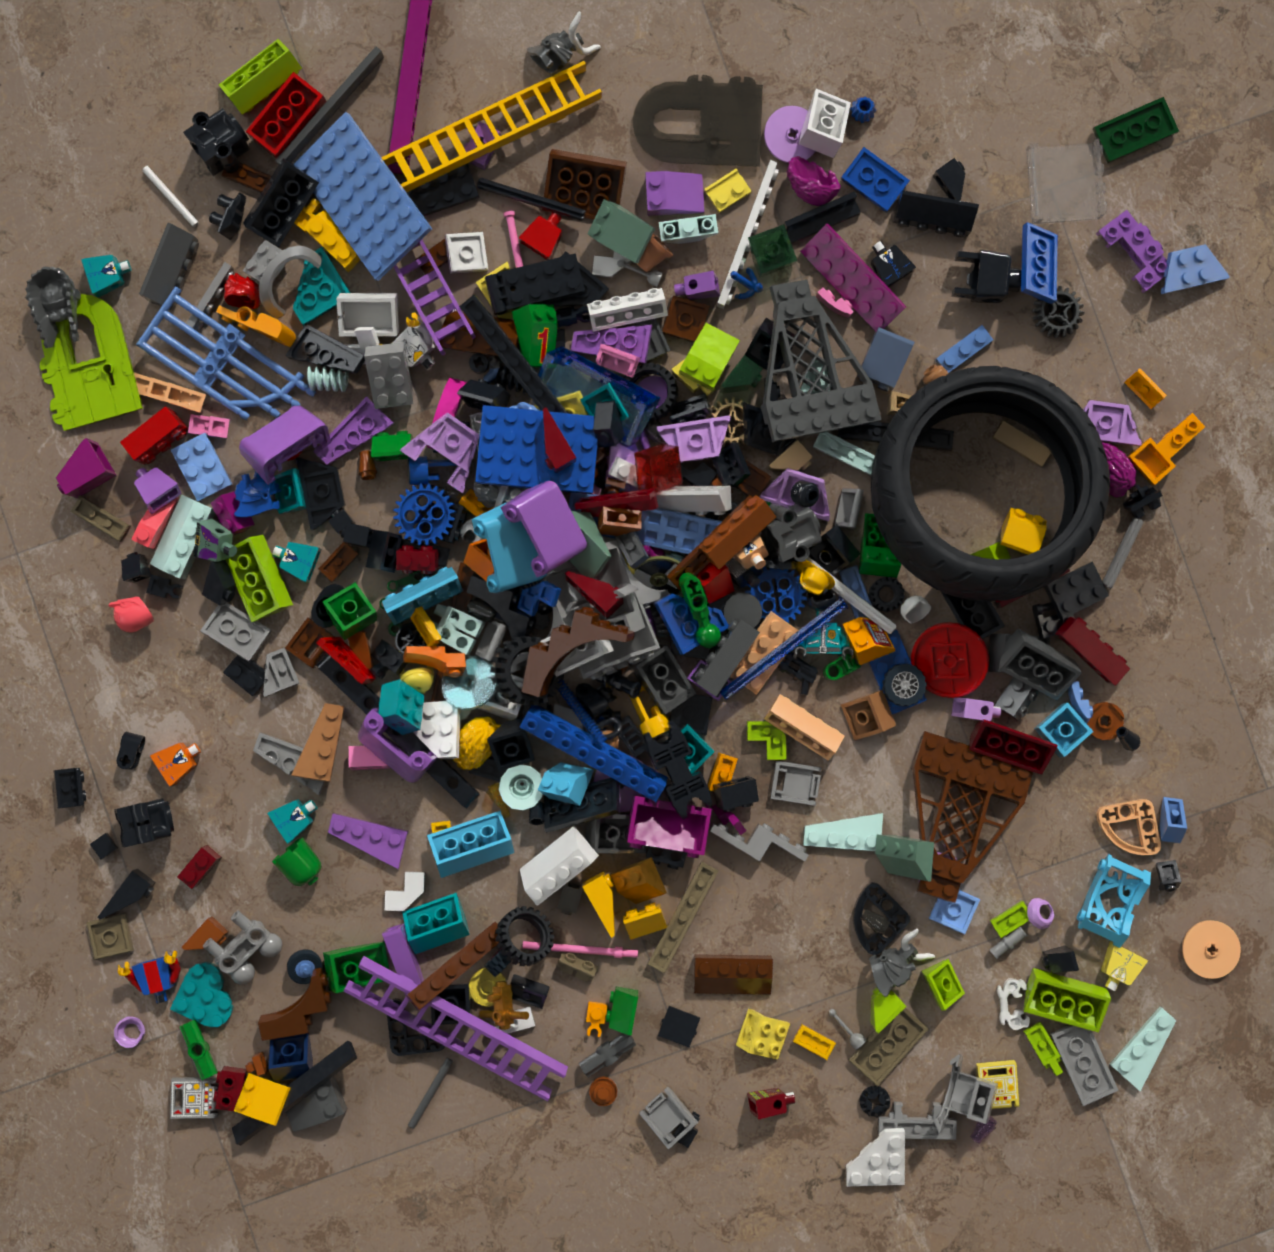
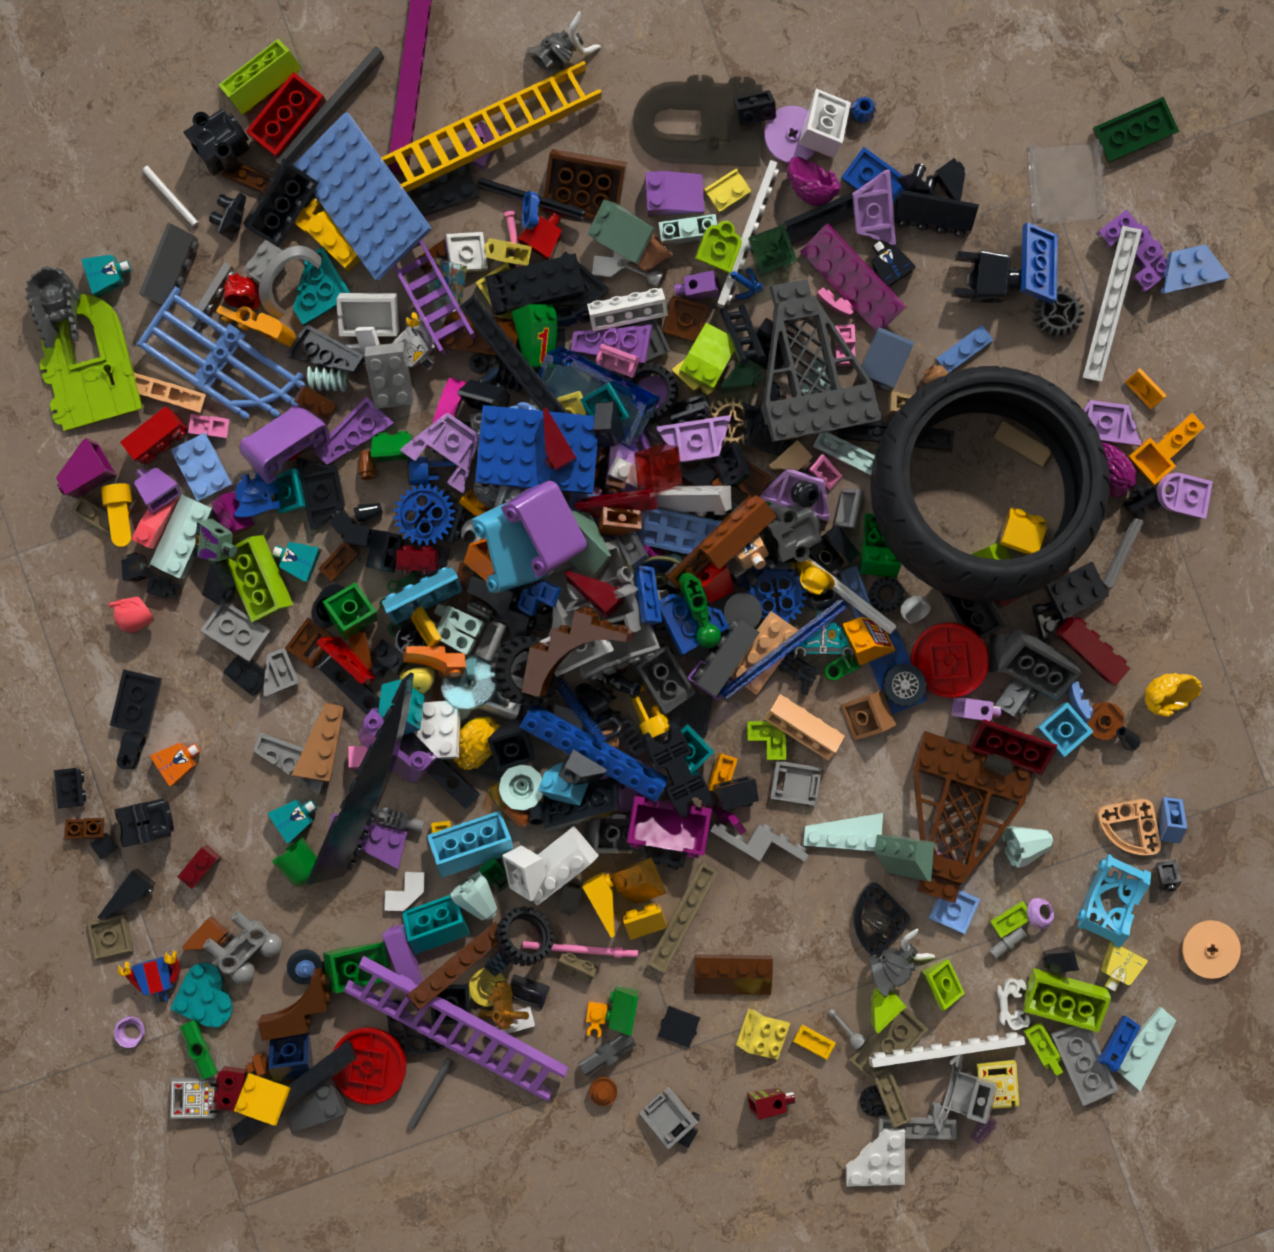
(84, 828): none -> reddish brown slope
(116, 499): none -> yellow piece
(135, 701): none -> black plate
(315, 402): none -> reddish brown plate
(366, 791): none -> black wedge
(367, 511): none -> black cone
(378, 1066): none -> red plate
(398, 819): none -> light grey hinge
(454, 275): none -> clear light blue tile
(475, 897): none -> light aqua cone
(495, 874): none -> dark green slope
(499, 251): none -> light yellow torso
(519, 817): none -> dark orange cone
(524, 871): none -> white slope
(529, 210): none -> blue plate
(580, 769): none -> black slope
(622, 577): none -> light grey hinge
(647, 595): none -> blue plate
(719, 246): none -> lime plate
(746, 326): none -> black bar
(755, 107): none -> black bracket
(825, 470): none -> bright pink slope
(848, 334): none -> bright pink slope
(875, 209): none -> lavender wing
(891, 1096): none -> dark tan tile
(914, 182): none -> black connector
(954, 1048): none -> white plate
(997, 765): none -> clear smoke brick
(1026, 844): none -> light aqua cone
(1112, 303): none -> white plate
(1119, 1044): none -> blue plate
(1171, 693): none -> yellow hair
(1187, 494): none -> lavender plate

